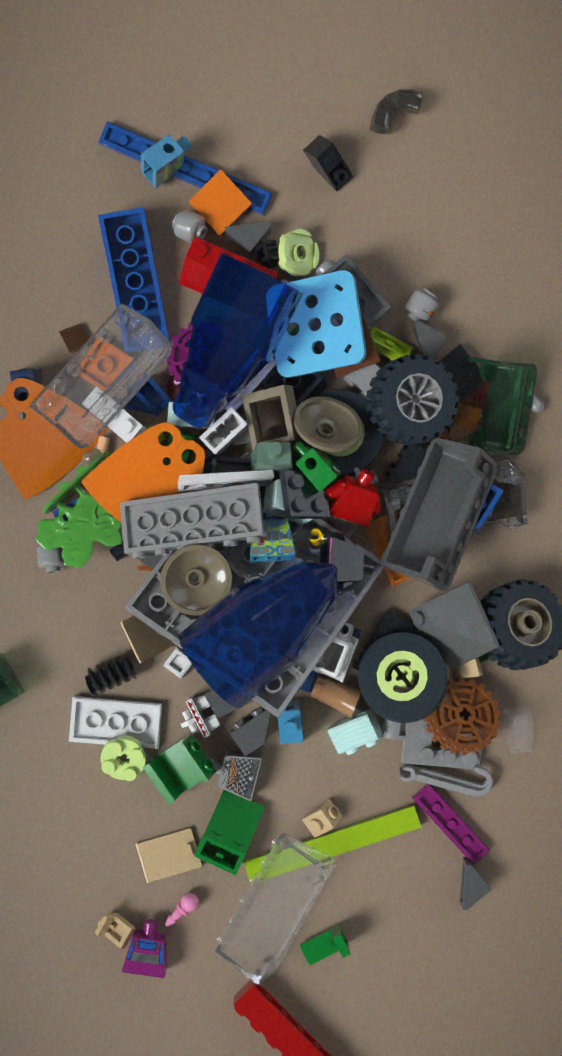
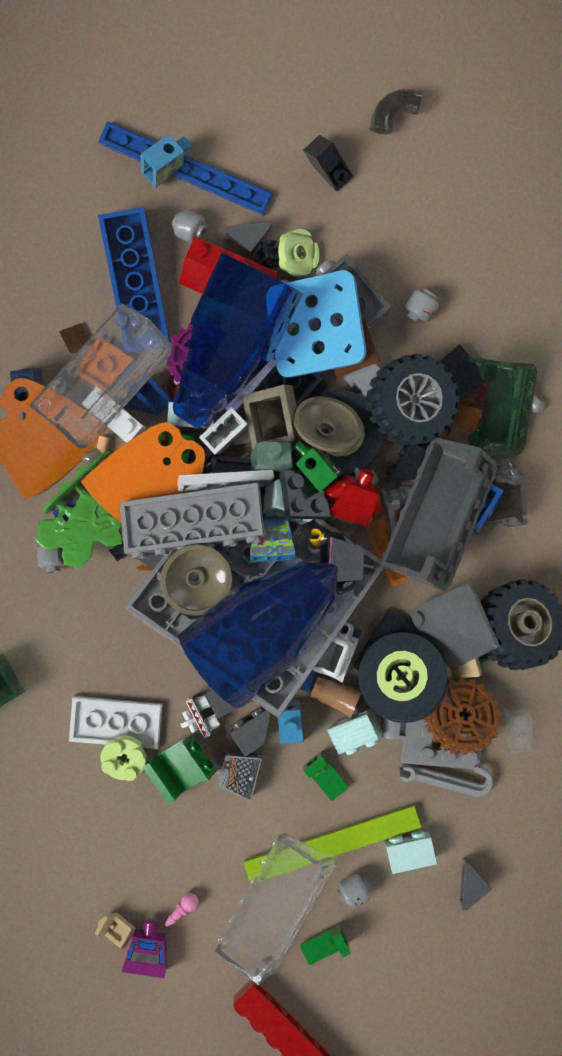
(109, 675): black piece -> none
(144, 639): tan piece -> none
(168, 855): tan container -> none
(178, 663): white tile -> none
(220, 202): orange tile -> none
(229, 832): green slope -> none
(322, 819): tan bracket -> none
(325, 776): none -> green bracket
(354, 891): none -> light grey head
(389, 345): lime plate -> none
(410, 851): none -> light aqua brick
(428, 339): dark grey slope -> none
(451, 823): magenta tile -> none

